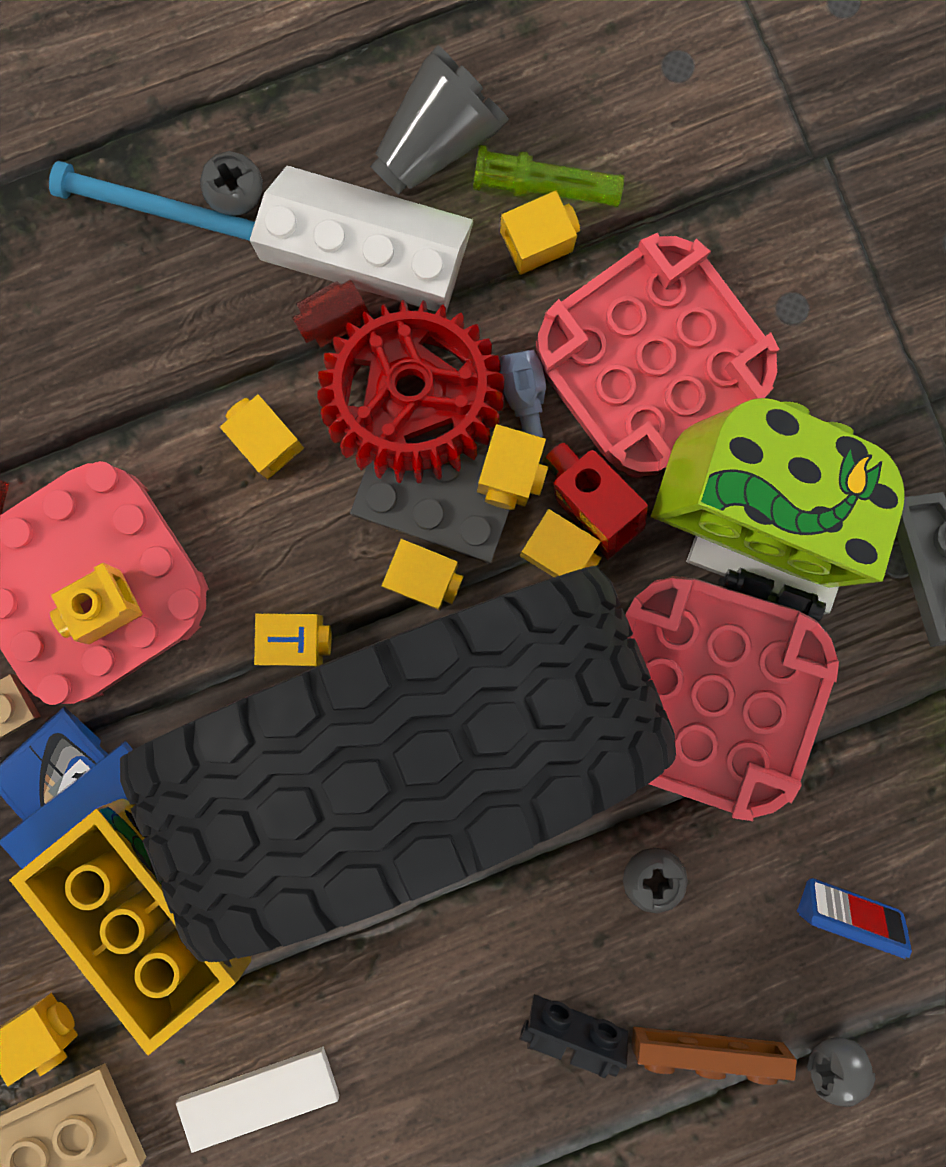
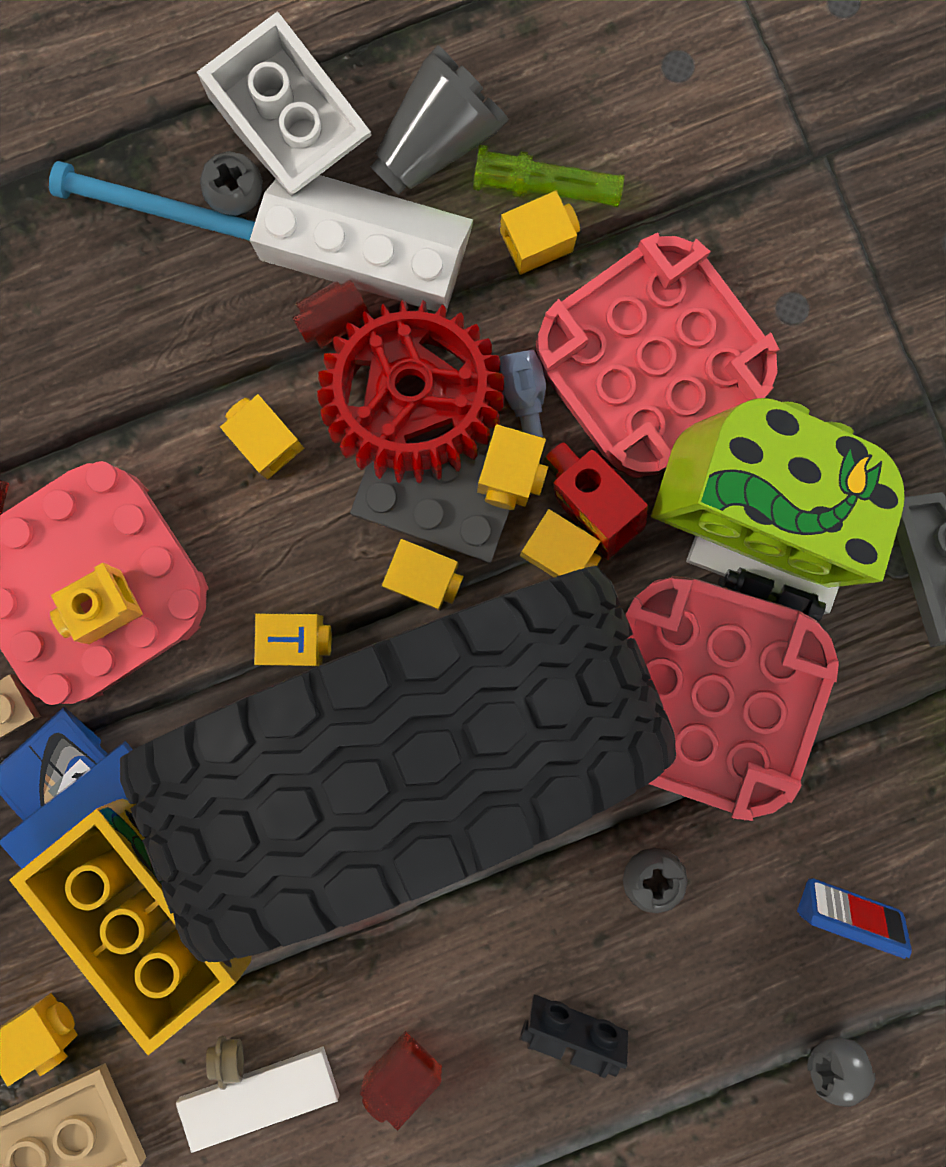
(225, 1061): none -> dark tan plate
(282, 104): none -> white slope
(400, 1082): none -> clear red brick
(713, 1055): dark orange plate -> none

